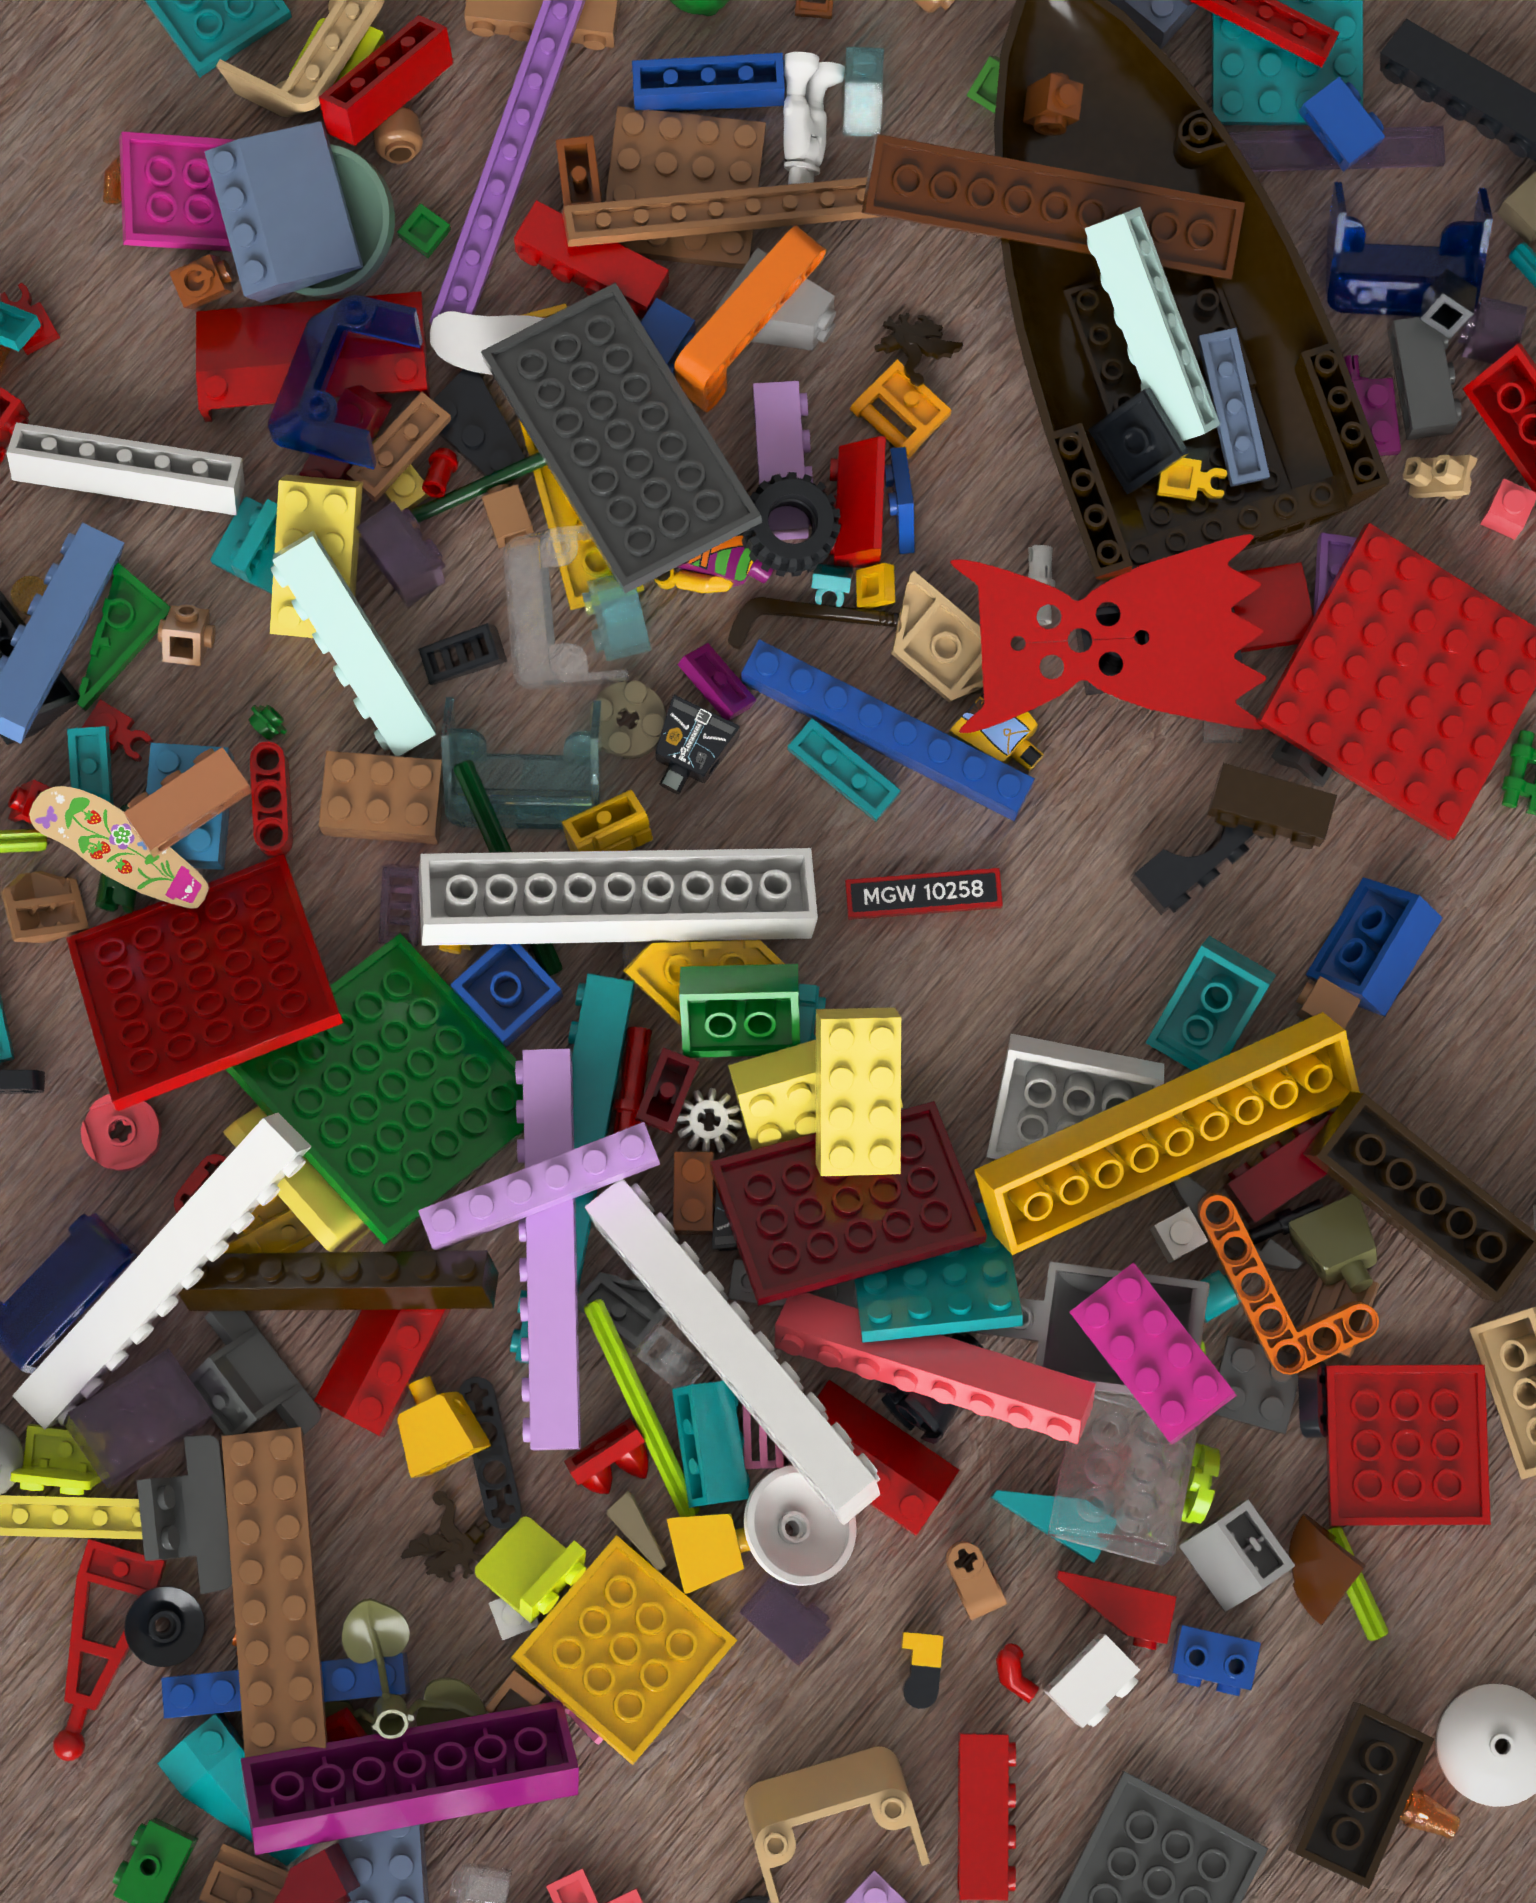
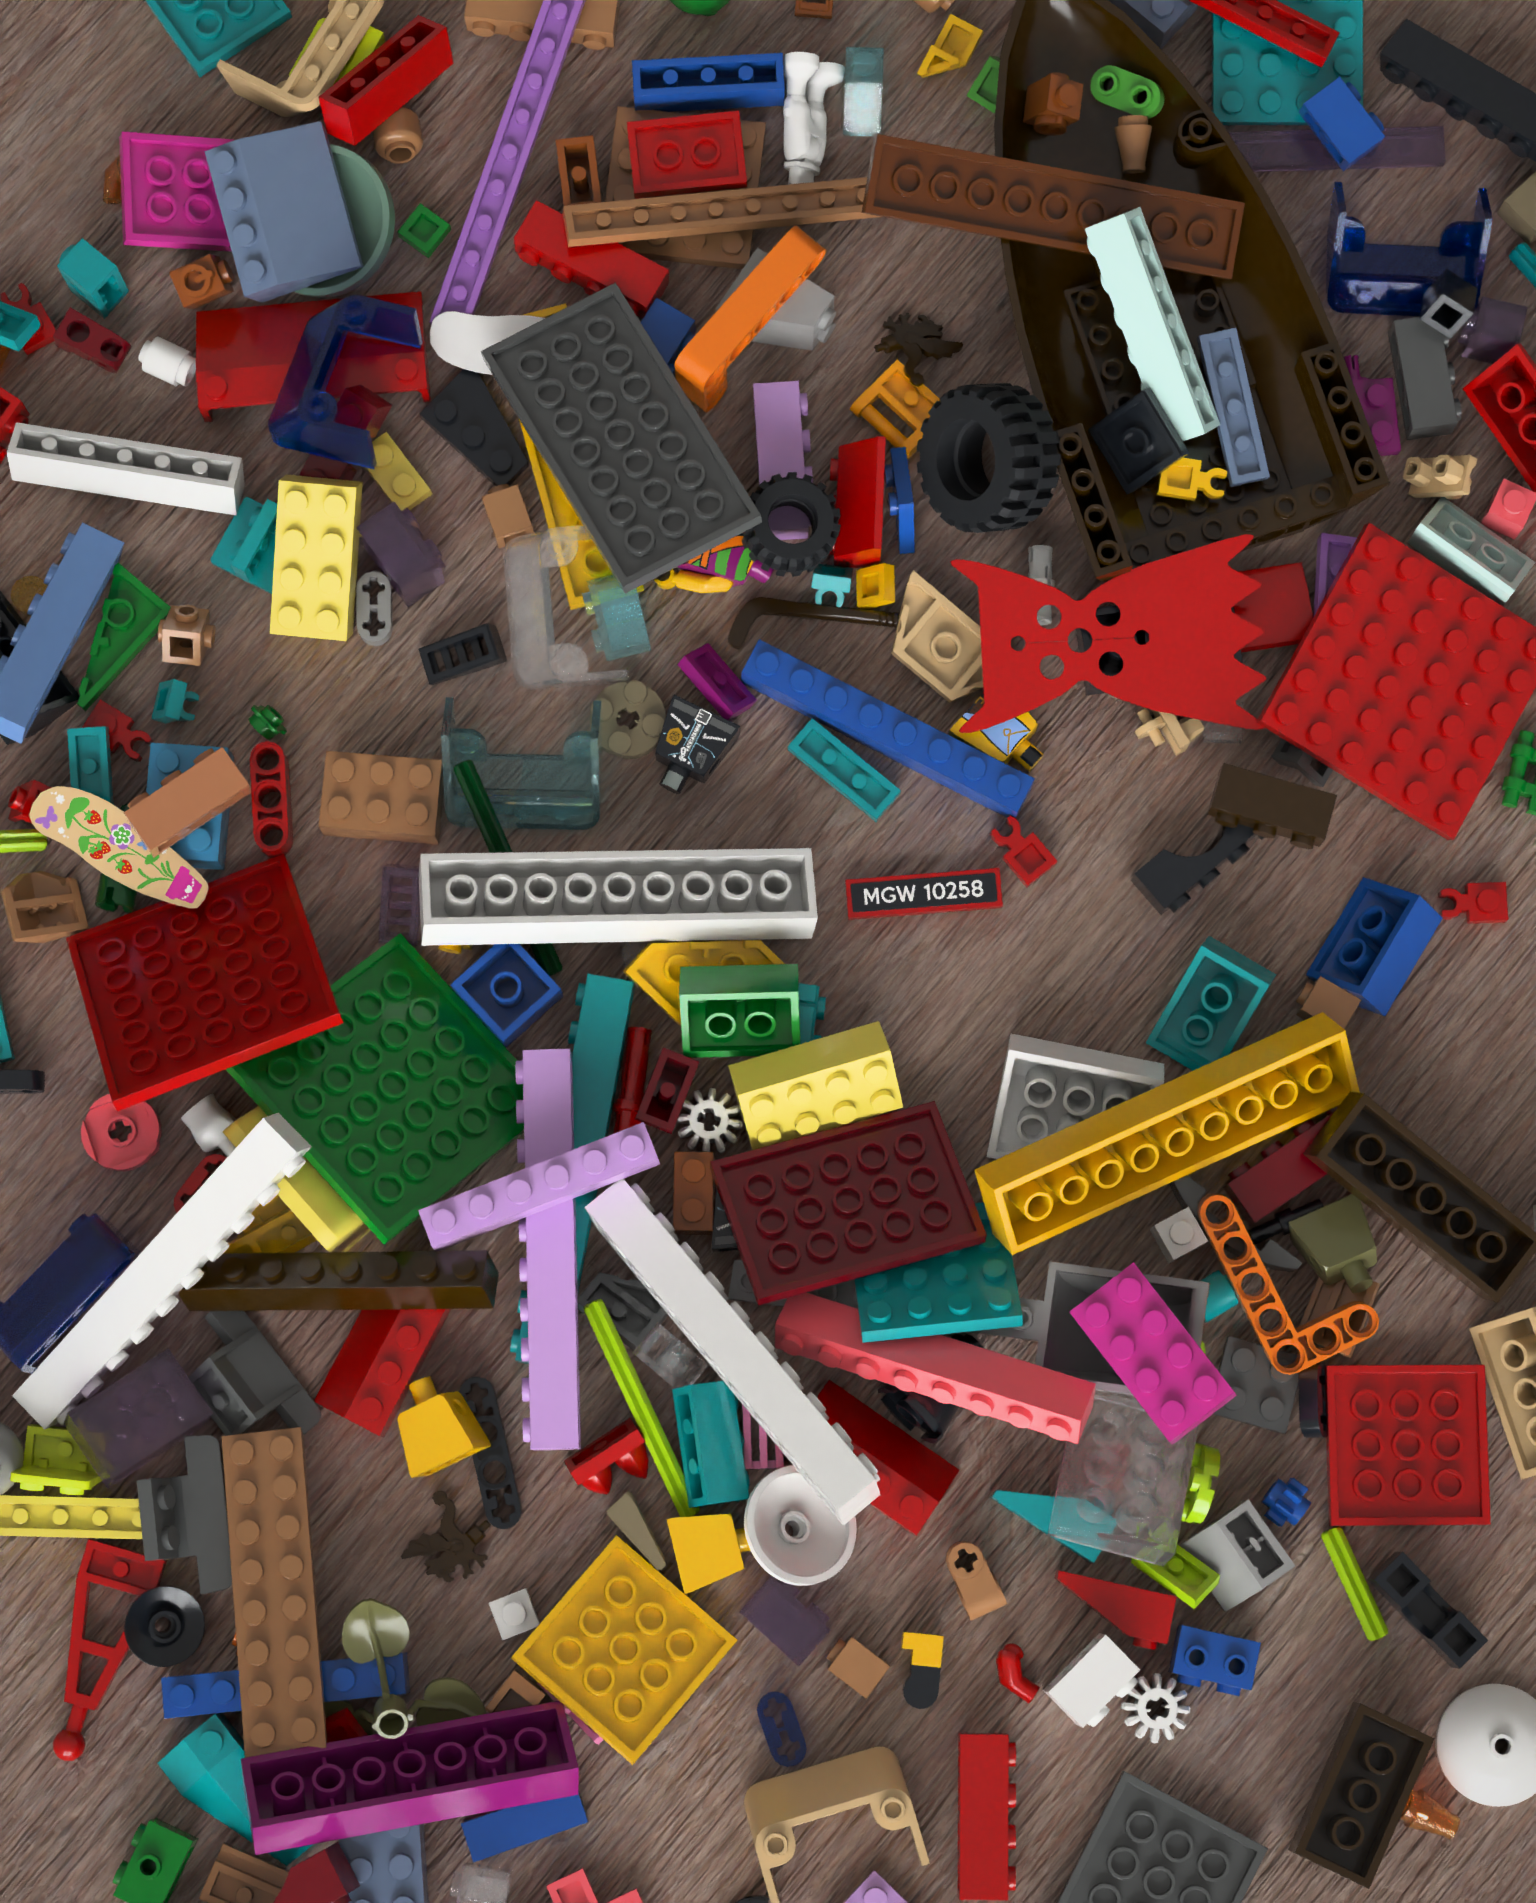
(91, 341): none -> dark red leg
(92, 277): none -> teal brick
(168, 362): none -> white brick
(170, 701): none -> teal tile
(207, 1123): none -> white piece
(353, 643): light aqua brick -> none
(383, 608): none -> light grey beam
(401, 445): medium nougat plate -> none
(442, 464): red pin -> none
(478, 487): dark green bar -> none
(521, 1825): none -> blue tile
(530, 1568): neon yellow bracket -> none
(609, 826): yellow brick -> none
(687, 154): none -> red plate
(791, 1725): none -> clear blue beam
(856, 1666): none -> medium nougat brick
(858, 1091): light yellow brick -> none
(952, 48): none -> yellow slope
(1023, 457): none -> black tyre
(1027, 856): none -> red plate
(1125, 91): none -> bright green plate
(1133, 142): none -> medium nougat cone
(1156, 1722): none -> white gear
(1177, 733): none -> tan hips
(1182, 1576): none -> lime plate
(1286, 1502): none -> blue gear
(1321, 1568): reddish brown brick -> none
(1426, 1610): none -> black arch
(1470, 551): none -> light aqua slope
(1481, 902): none -> red plate

